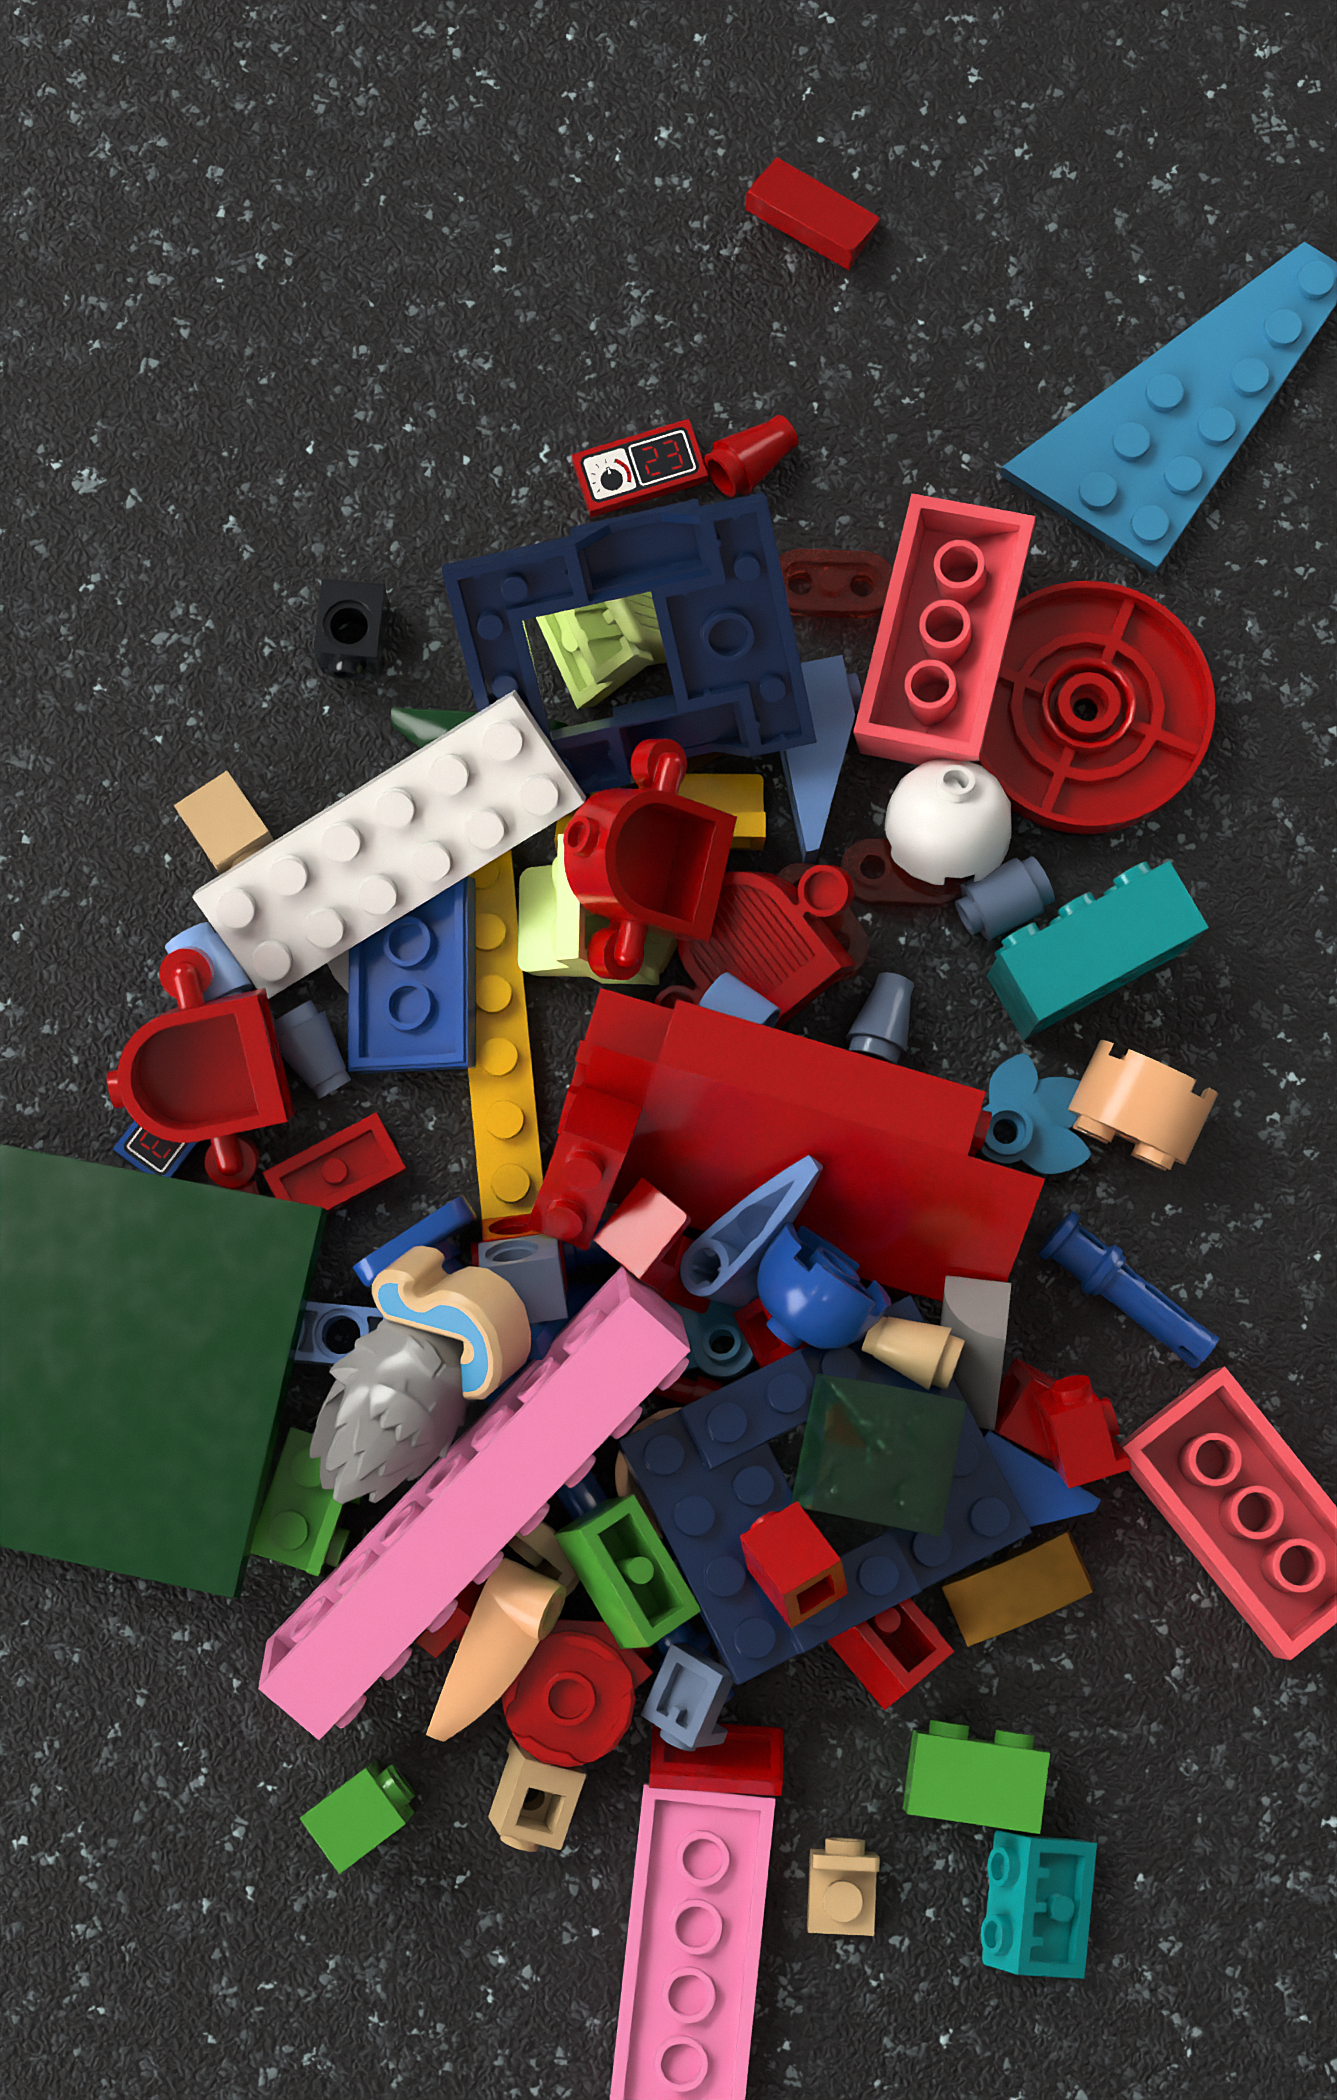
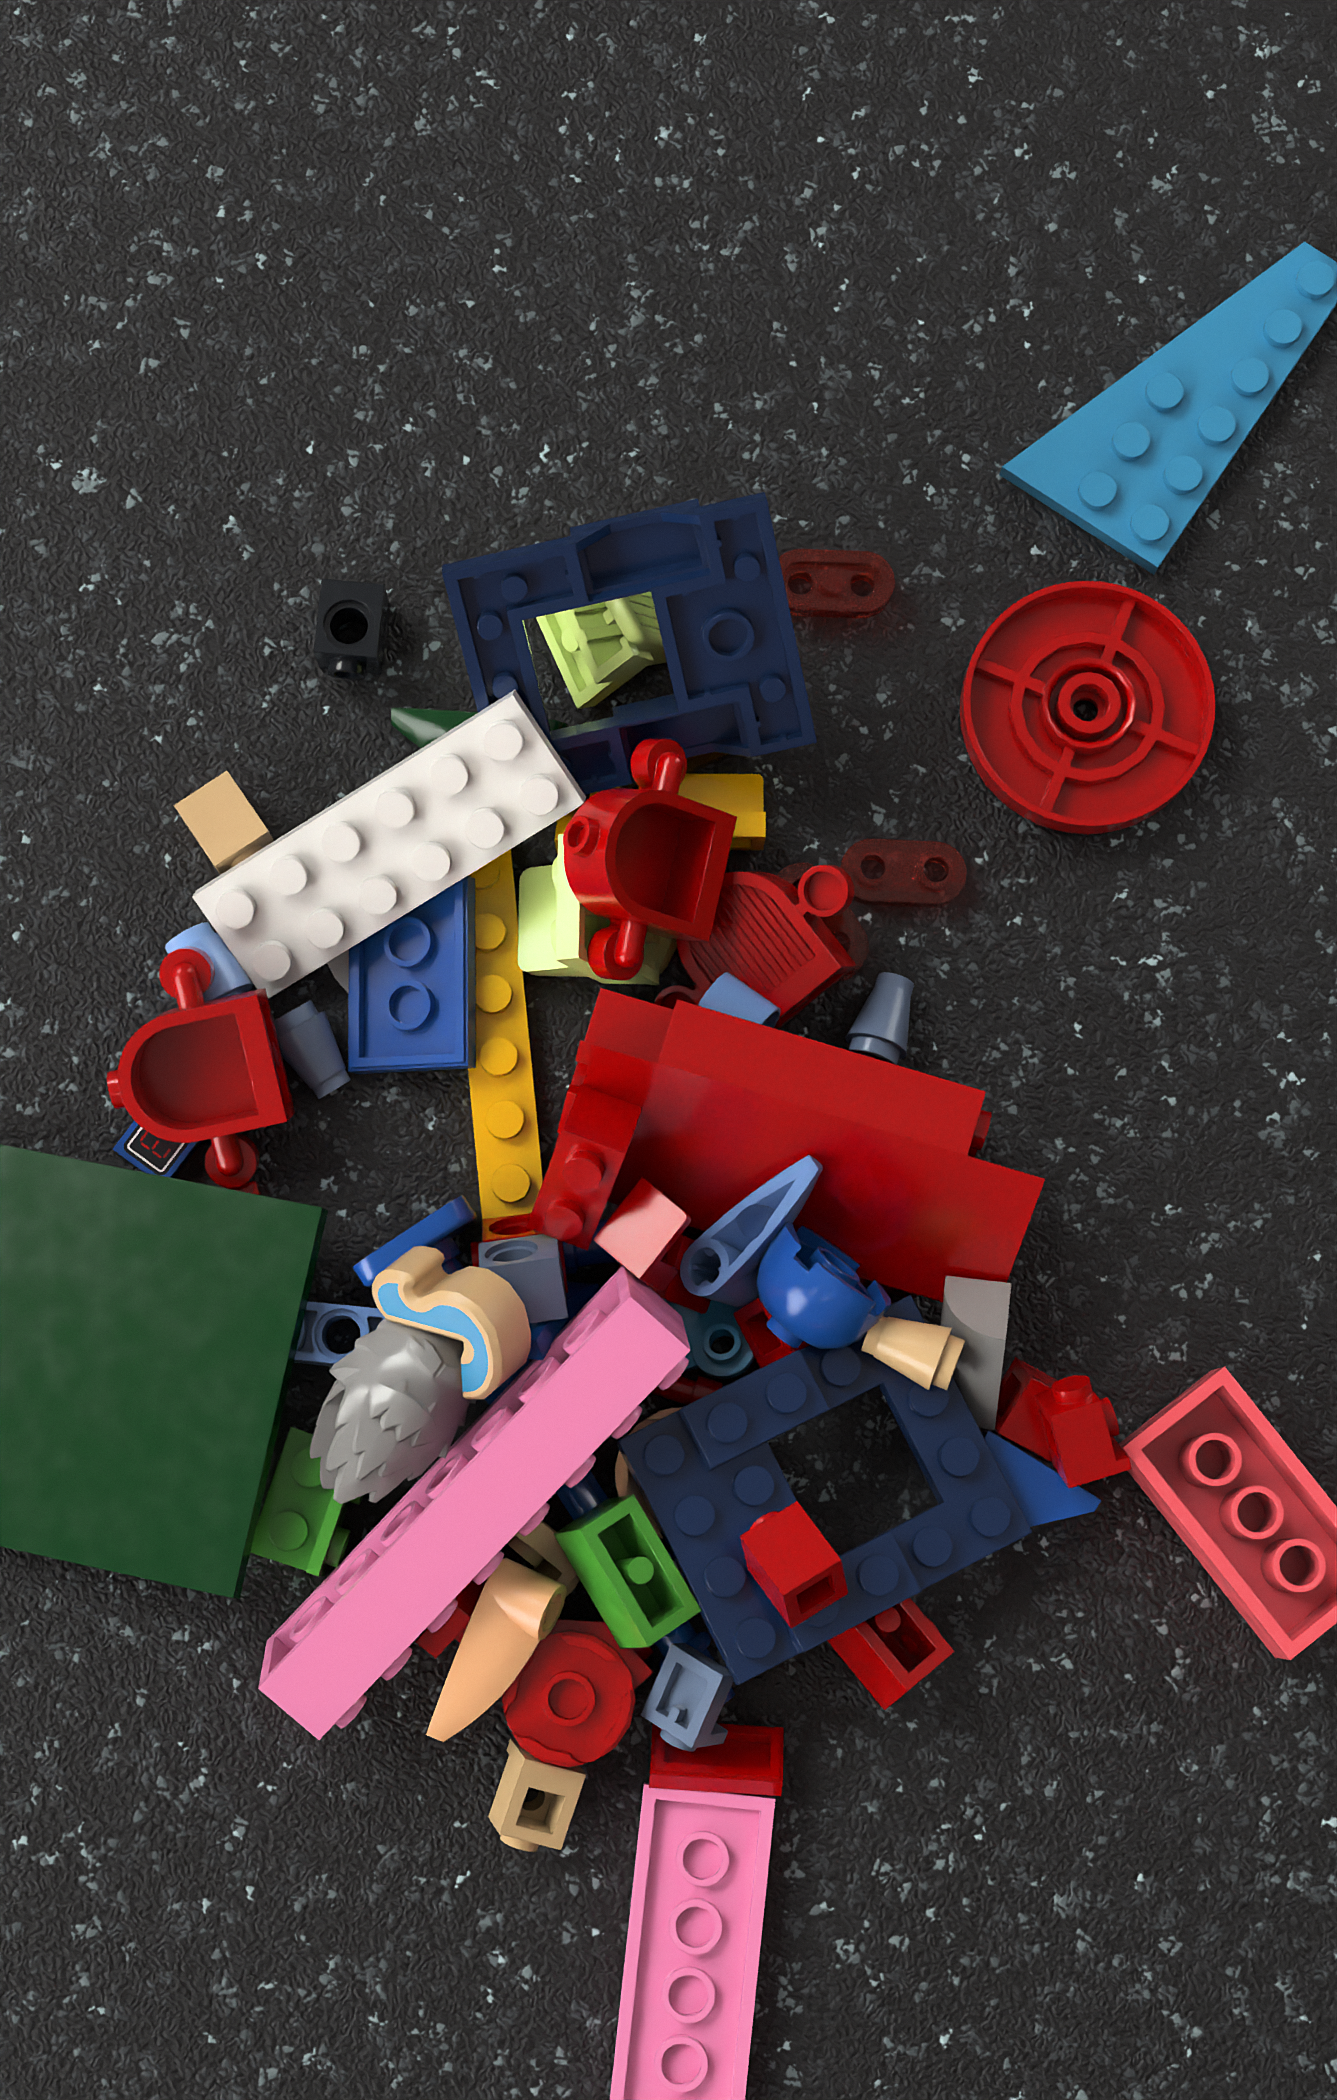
(338, 1167): red plate -> none
(360, 1814): bright green brick -> none
(639, 468): tile -> none
(748, 456): red cone -> none
(811, 213): red slope -> none
(814, 768): medium blue slope -> none
(842, 1888): tan bracket -> none
(879, 1454): clear green slope -> none
(943, 631): coral slope -> none
(948, 821): white cylinder -> none
(976, 1778): bright green brick -> none
(1005, 898): sand blue brick -> none
(1018, 1588): pearl gold slope -> none
(1038, 1905): teal bracket -> none
(1039, 1118): dark azure plate -> none
(1094, 947): teal brick -> none
(1105, 1273): blue pin -> none
(1142, 1105): light nougat brick -> none

